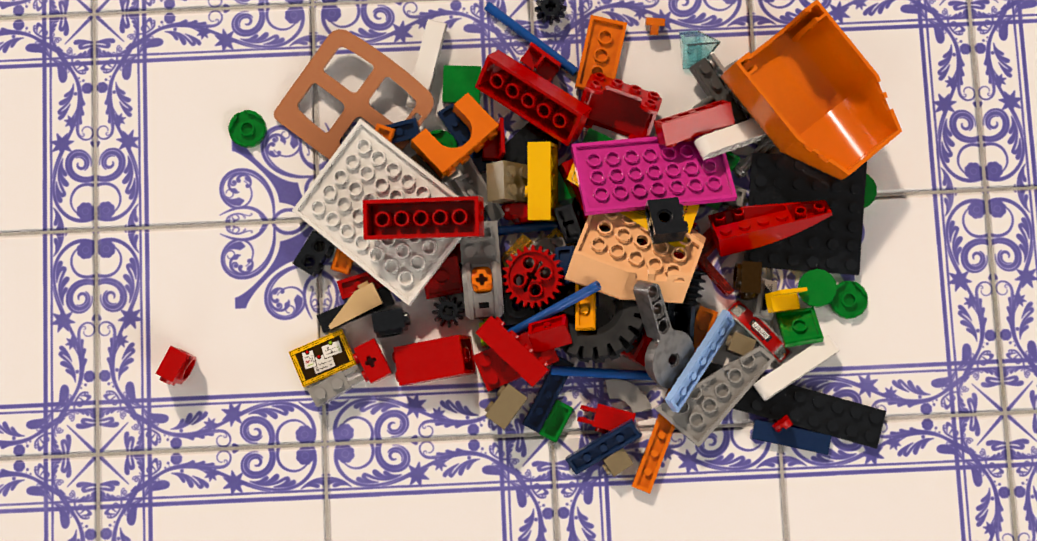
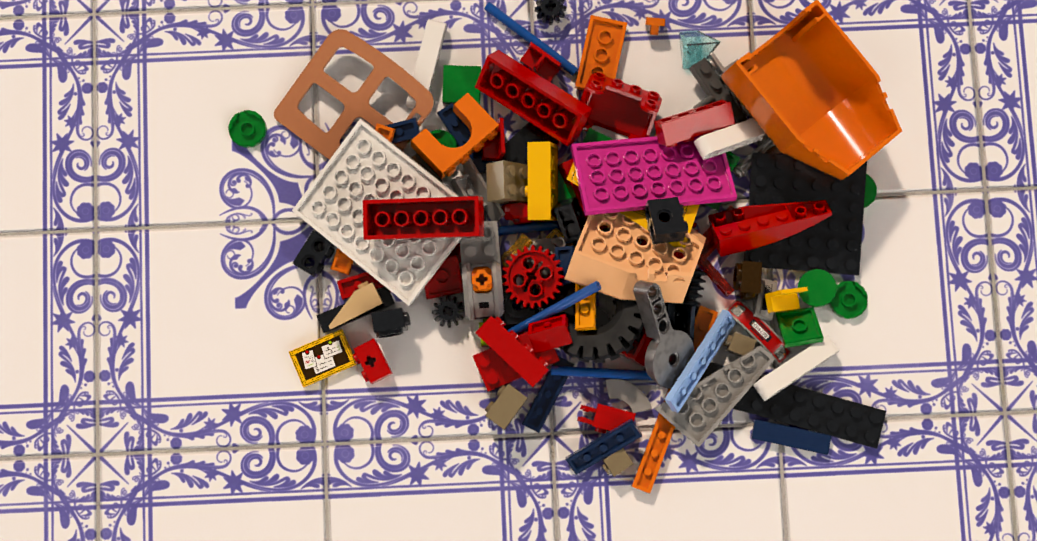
(176, 366): red brick -> none
(333, 386): light grey hinge -> none
(434, 360): red slope -> none
(556, 421): green tile -> none
(740, 198): light grey tile -> none
(783, 422): red tile -> none

